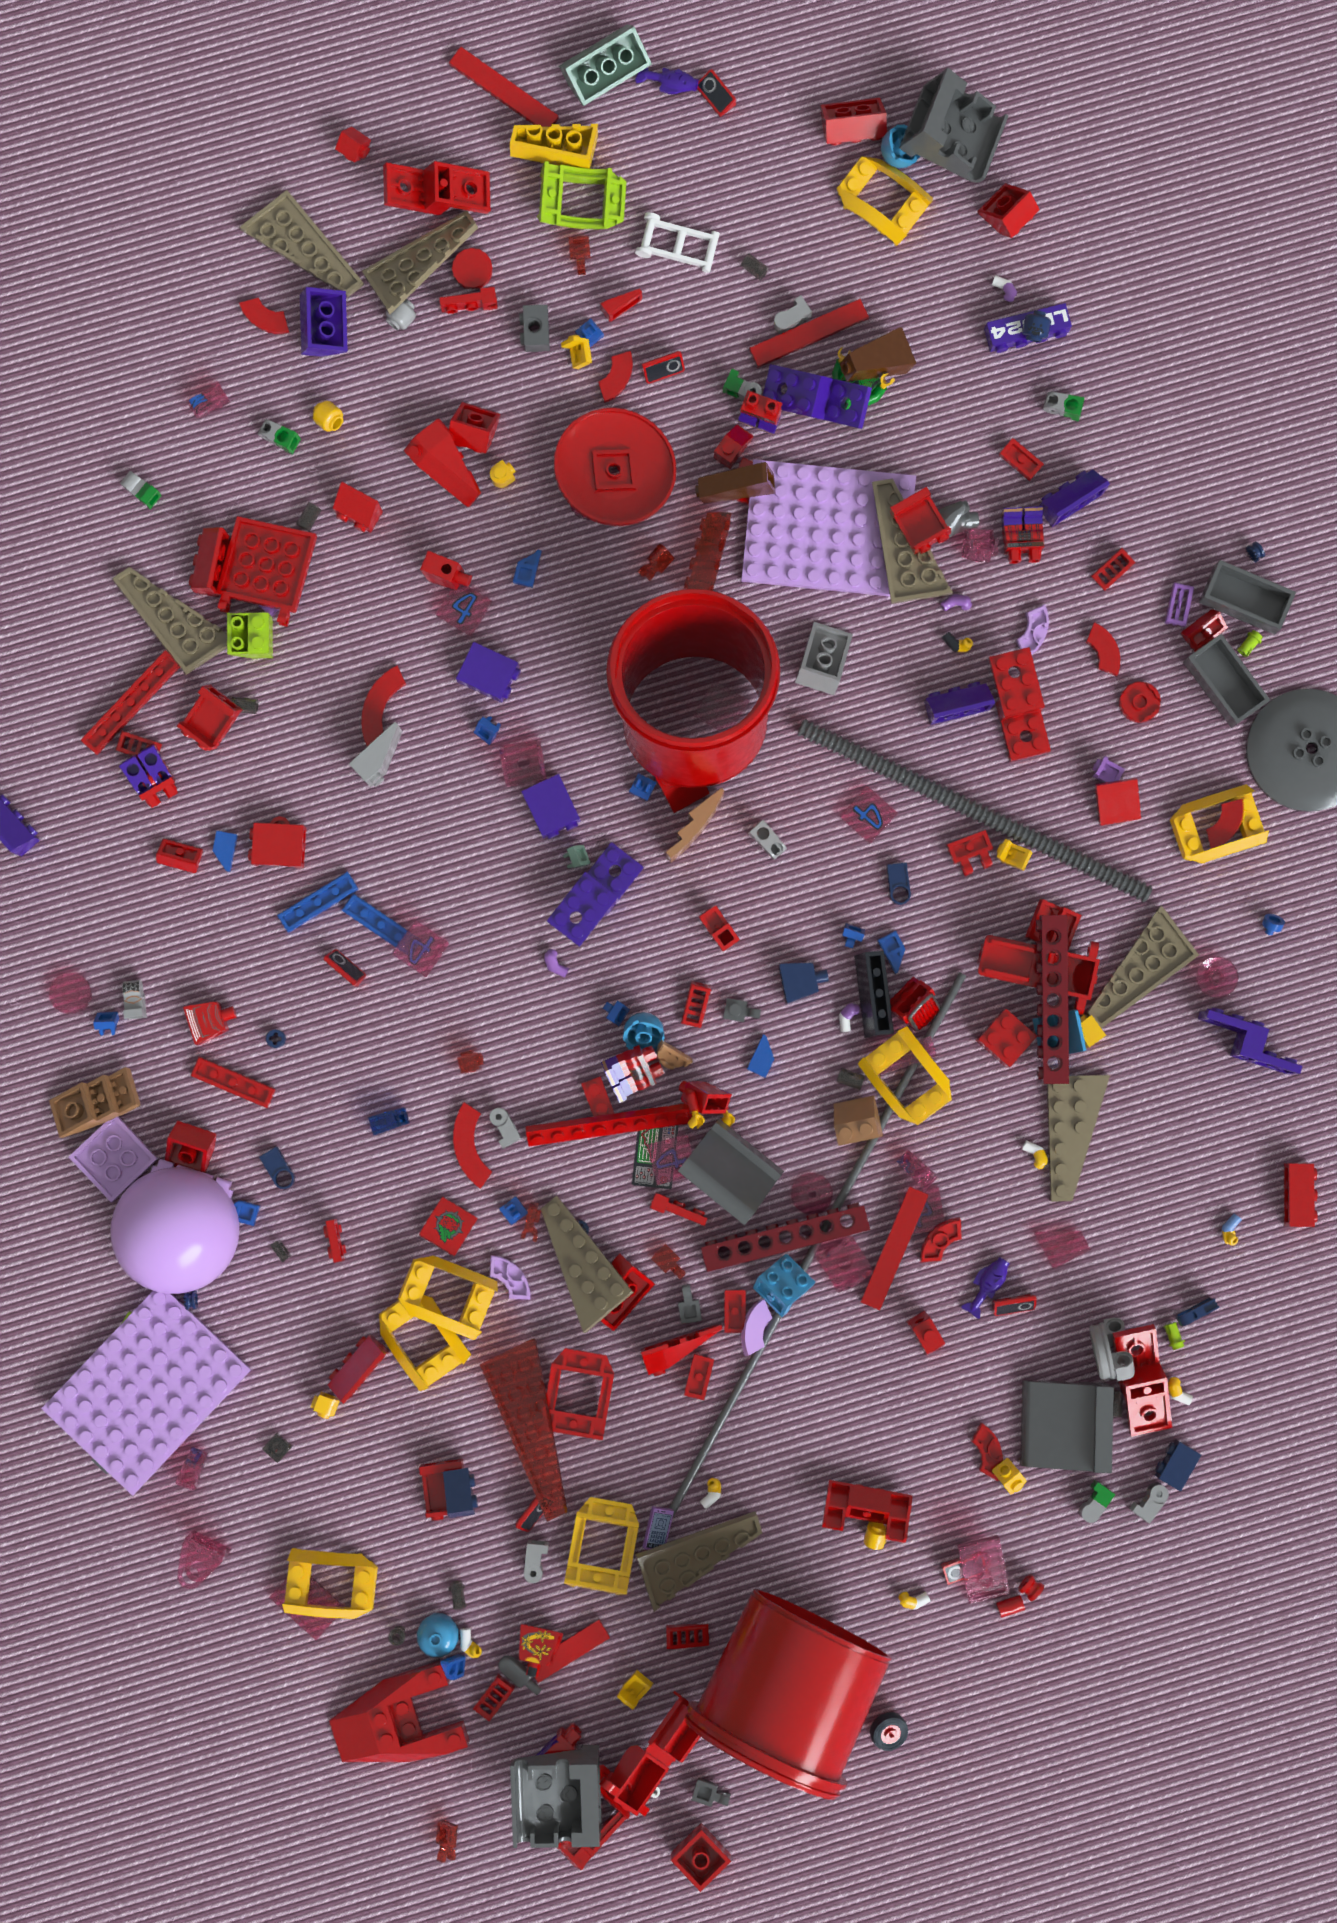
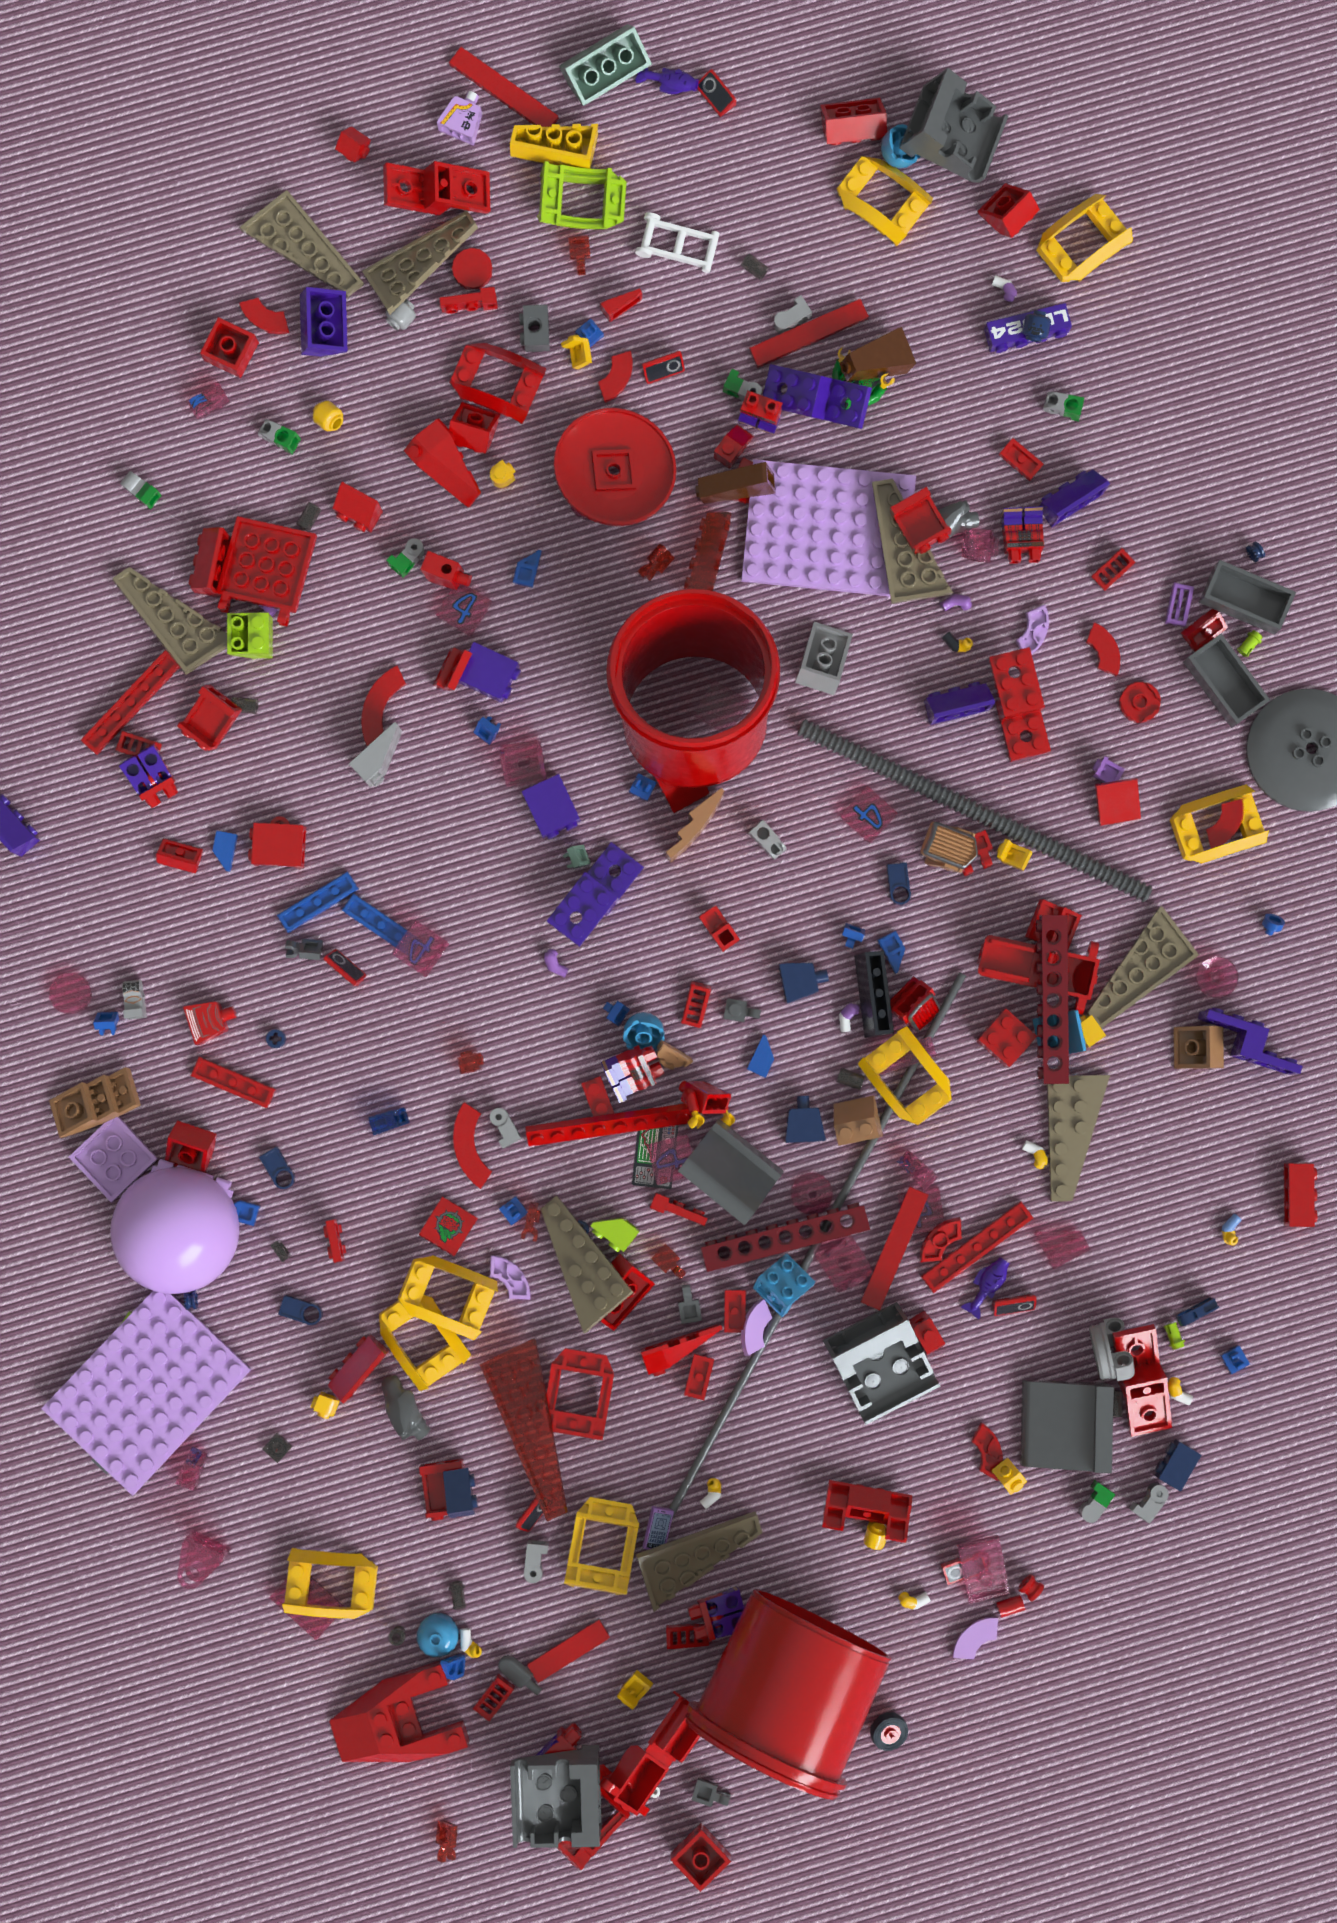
(229, 347): none -> red brick
(294, 1309): none -> dark blue piece
(306, 949): none -> dark grey plate
(403, 1410): none -> dark grey animal
(407, 558): none -> leg
(452, 669): none -> red slope
(461, 118): none -> lavender torso
(524, 391): none -> red wedge
(538, 1647): red torso -> none
(617, 1231): none -> lime slope
(718, 1614): none -> hips
(804, 1123): none -> dark blue torso
(881, 1363): none -> dark grey panel
(949, 847): none -> medium nougat piece
(974, 1636): none -> lavender tile
(977, 1247): none -> red tile
(1104, 220): none -> yellow wedge
(1198, 1047): none -> medium nougat slope
(1234, 1359): none -> blue tile

